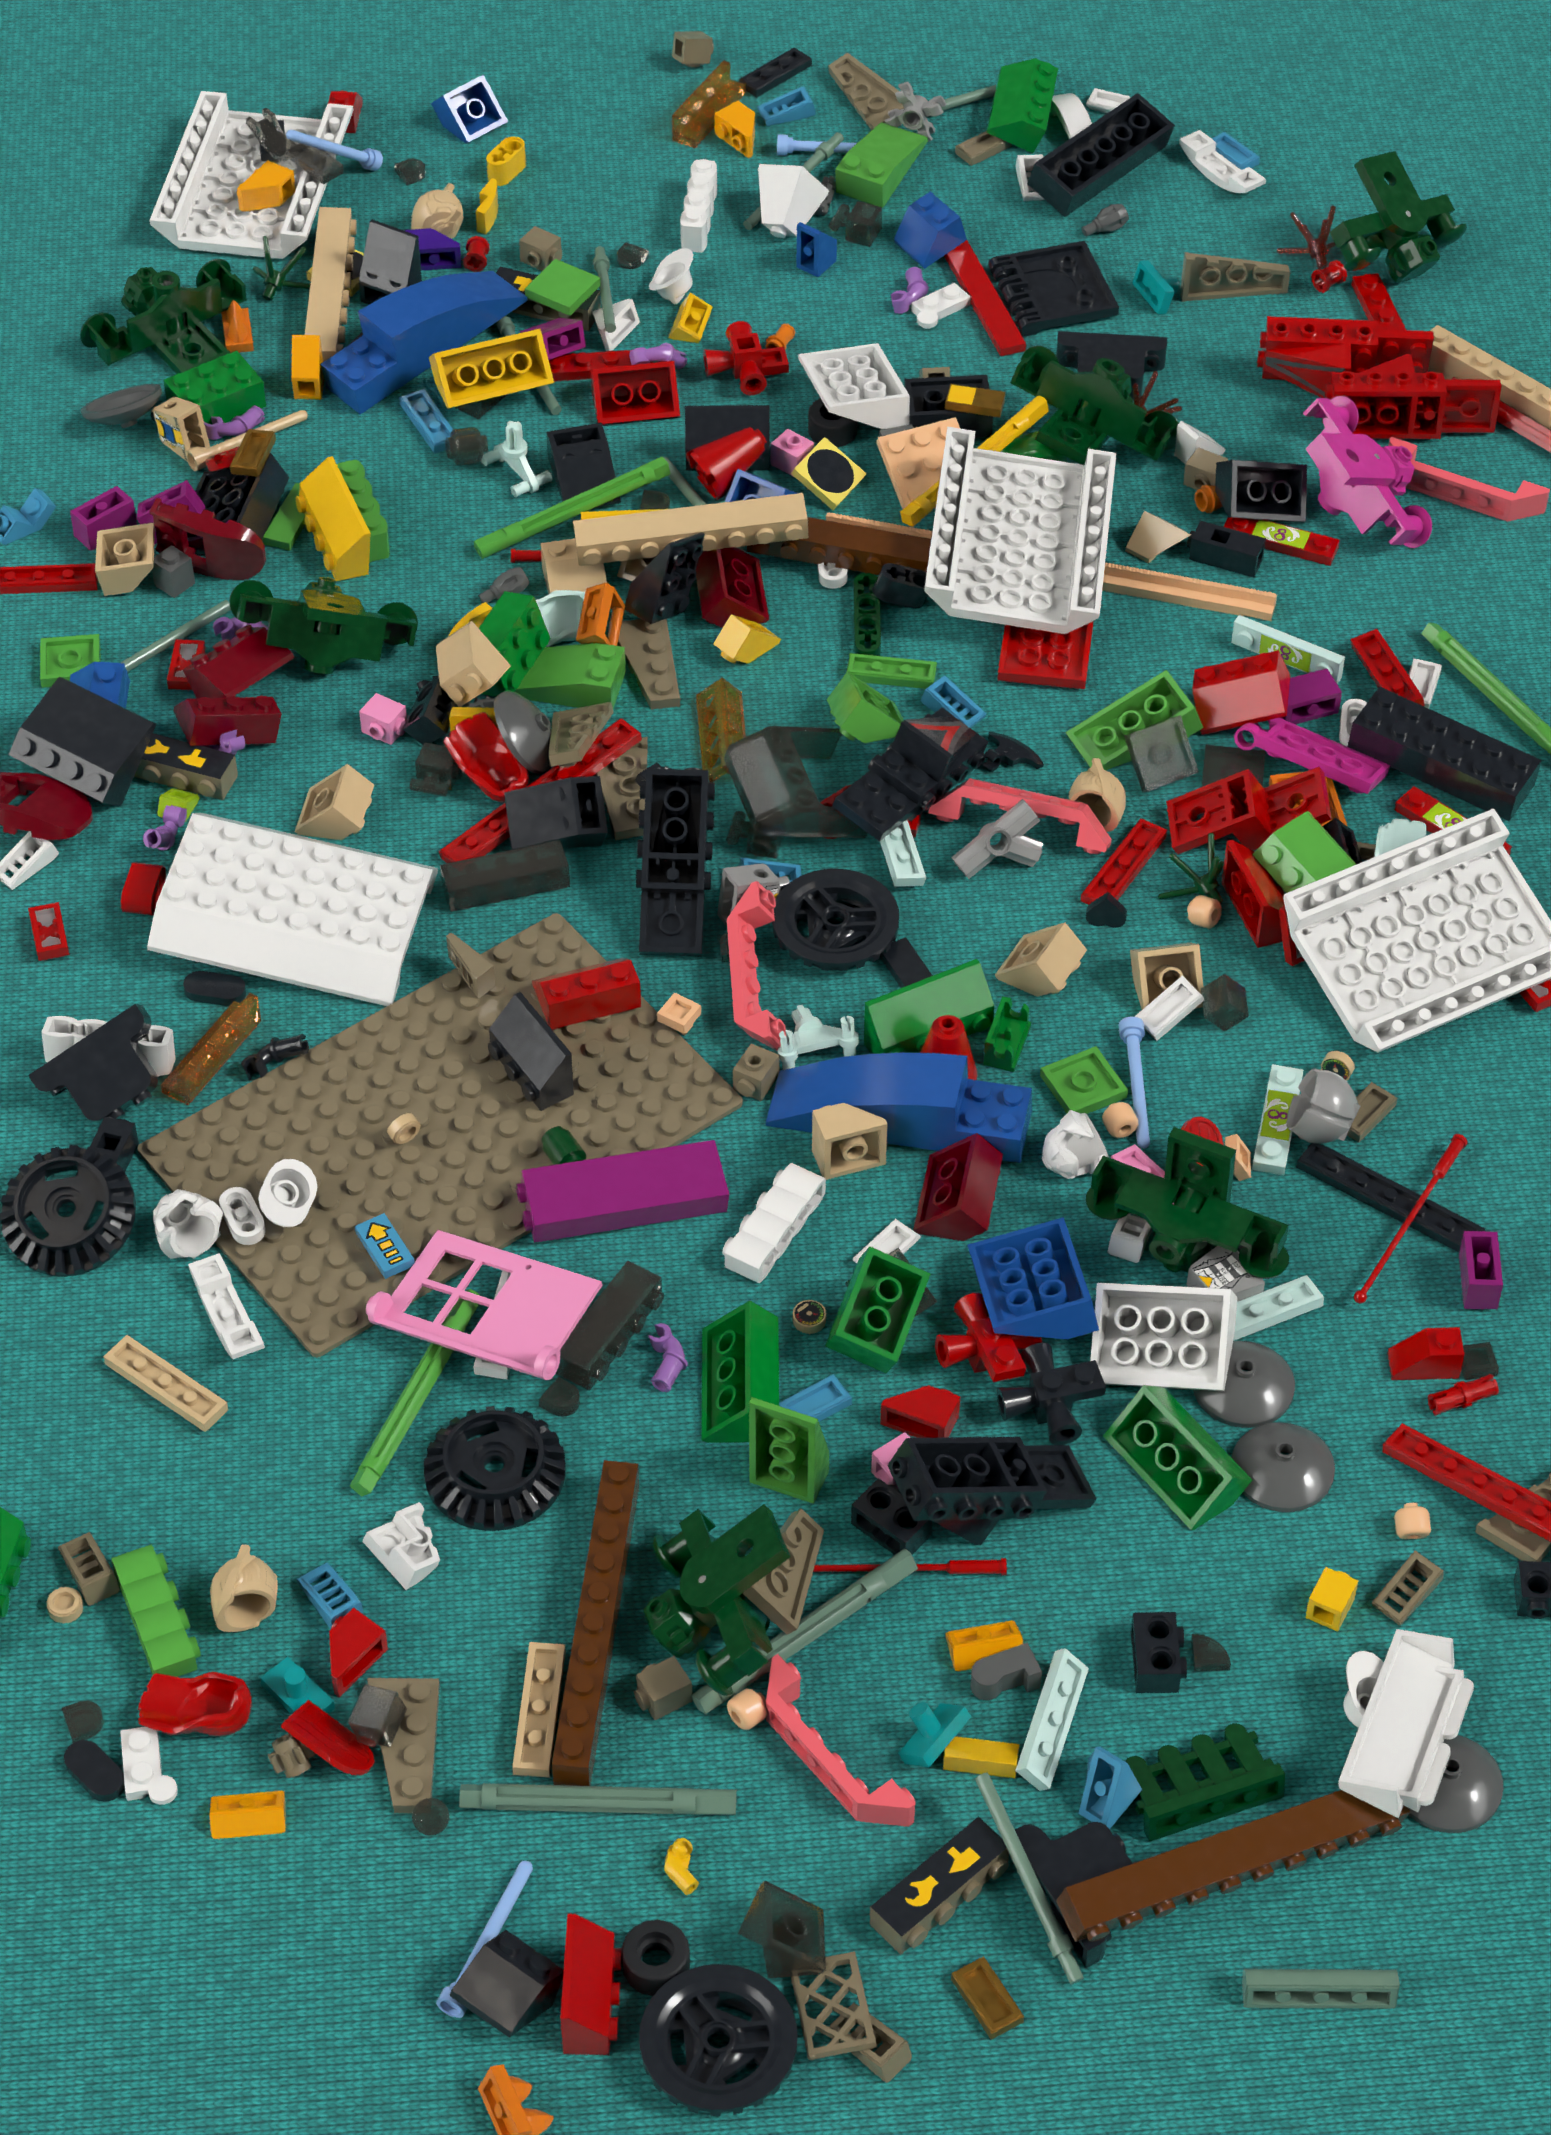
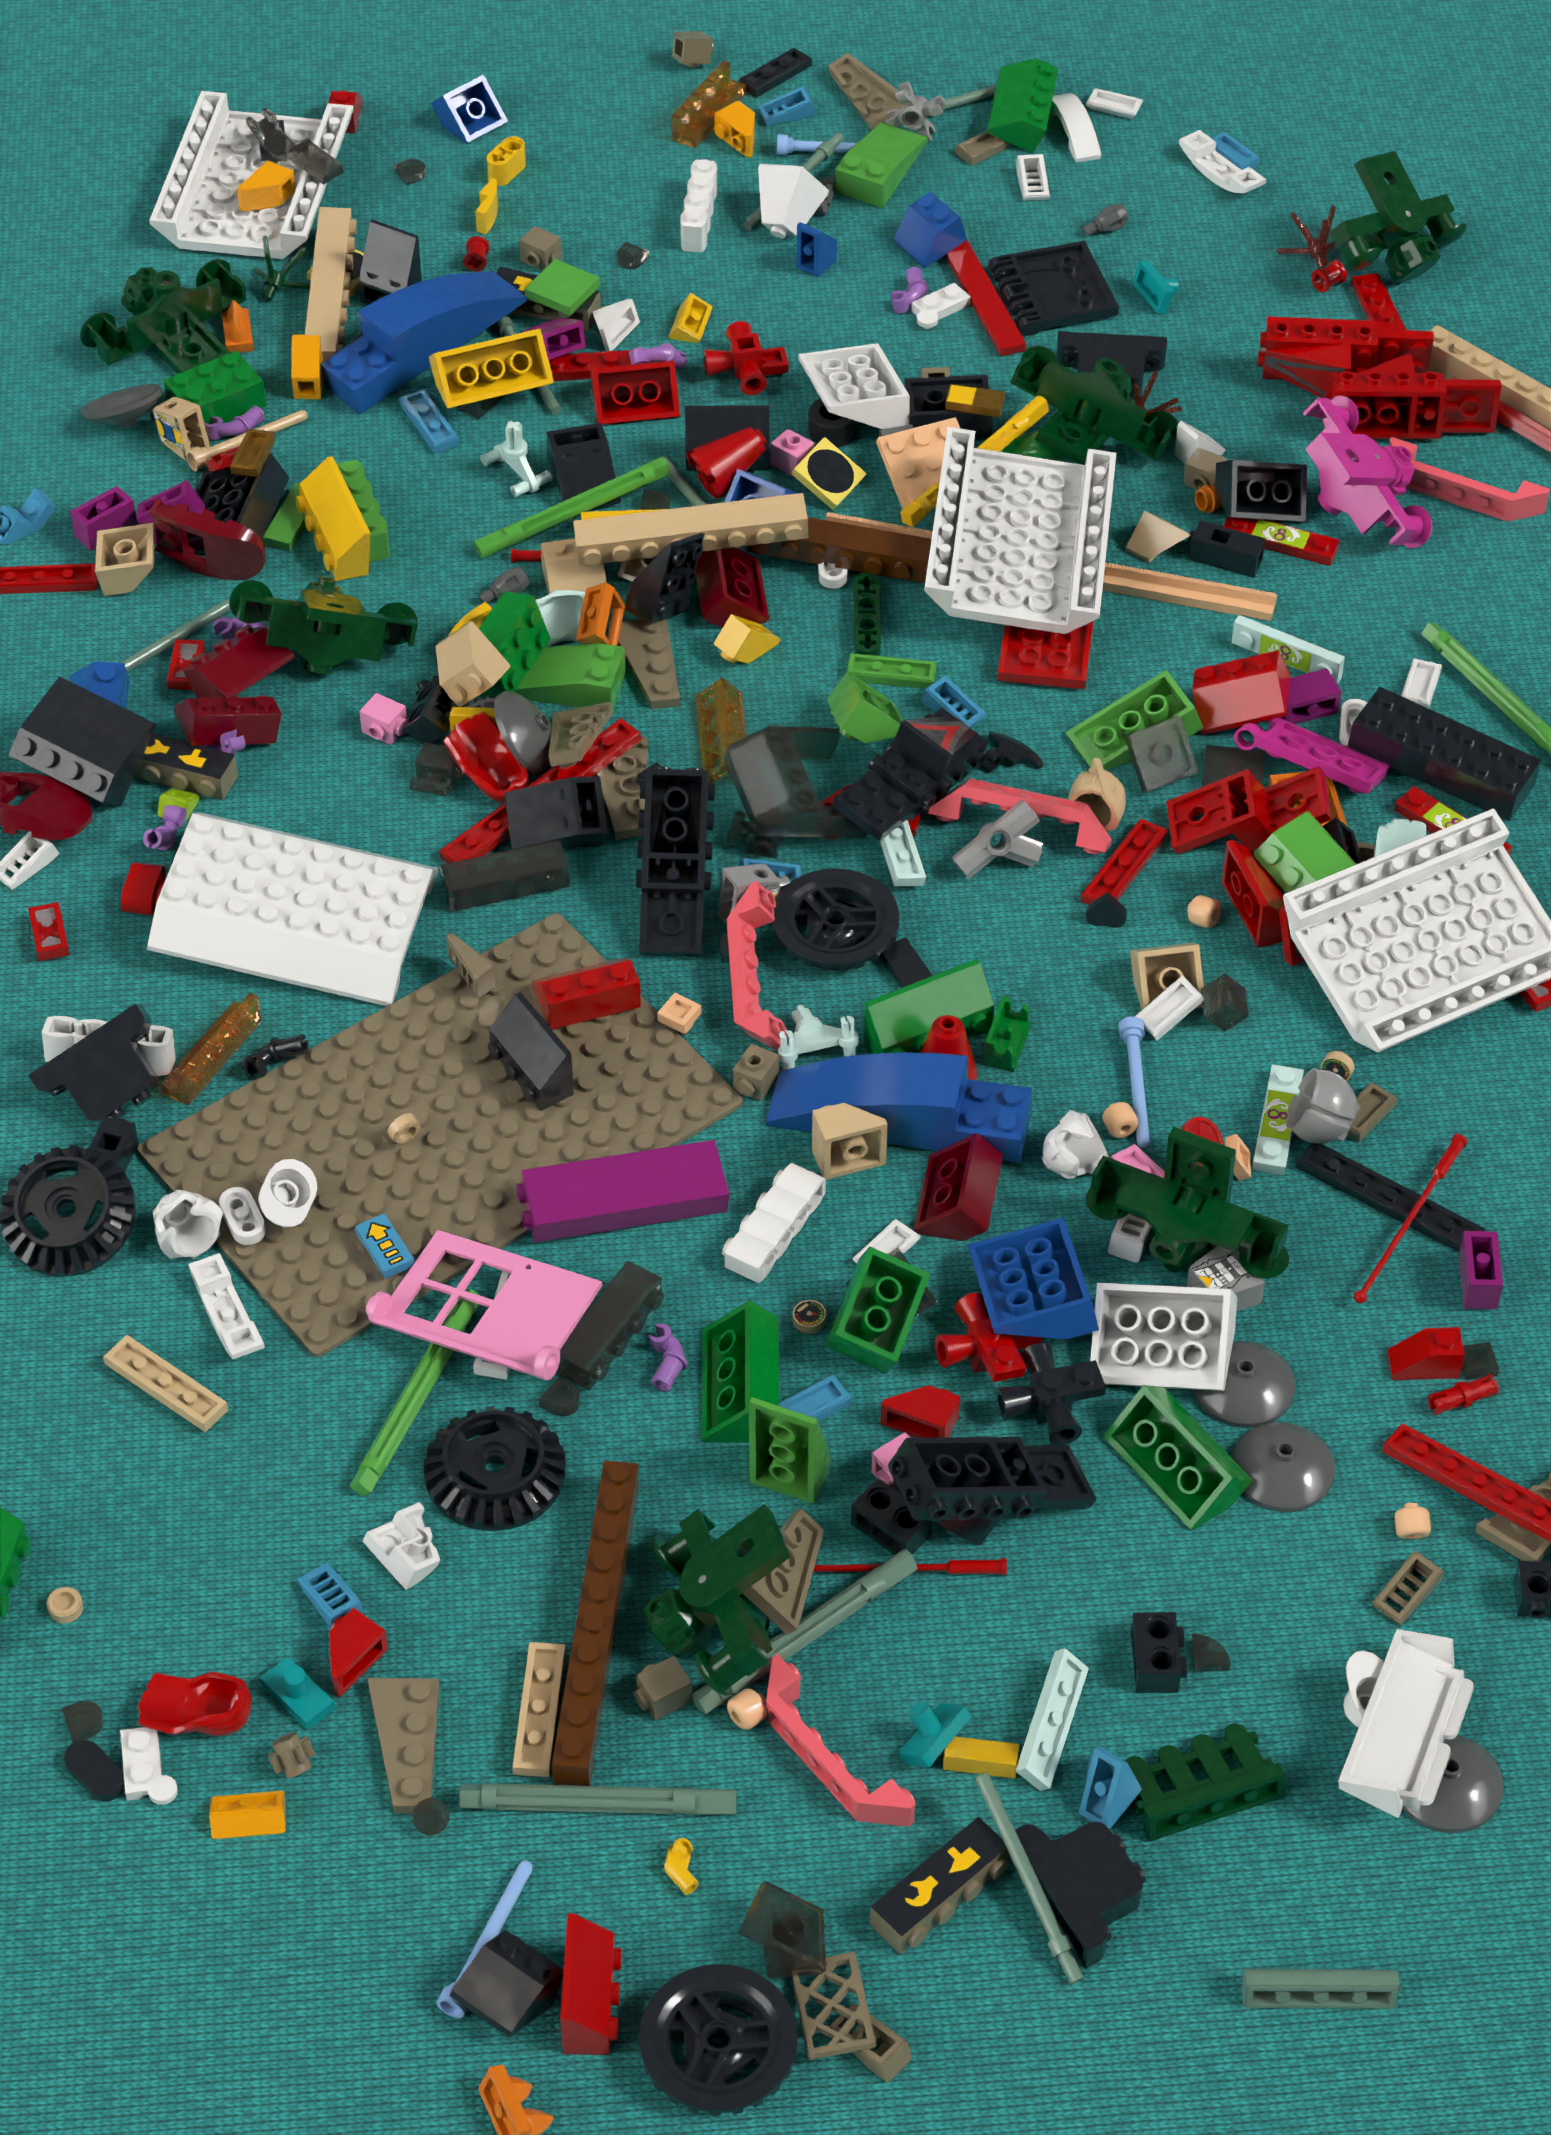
(66, 655): bright green tile -> none
(90, 1569): dark tan slope -> none
(154, 1612): bright green brick -> none
(173, 571): dark grey brick -> none
(214, 988): black tile -> none
(243, 1592): tan helmet -> none
(329, 1739): red window -> none
(336, 805): tan slope -> none
(368, 158): light blue piece -> none
(377, 1716): clear smoke brick -> none
(437, 250): dark purple slope -> none
(438, 211): tan helmet -> none
(466, 446): clear smoke head -> none
(562, 1146): dark green brick -> none
(601, 266): sand green bar -> none
(654, 1936): black tyre -> none
(673, 275): white piece -> none
(781, 337): orange pin -> none
(861, 223): clear smoke brick -> none
(901, 586): black beam -> none
(978, 1642): light orange slope -> none
(987, 1997): pearl gold tile -> none
(1005, 1671): dark grey leg -> none
(1043, 960): tan slope -> none
(1084, 1082): bright green tile -> none
(1100, 154): black brick -> none
(1205, 884): dark green plant -> none
(1221, 1863): reddish brown brick -> none
(1225, 277): dark tan wing -> none
(1276, 1306): light aqua plate -> none
(1331, 1598): yellow brick -> none
(1384, 665): red plate -> none

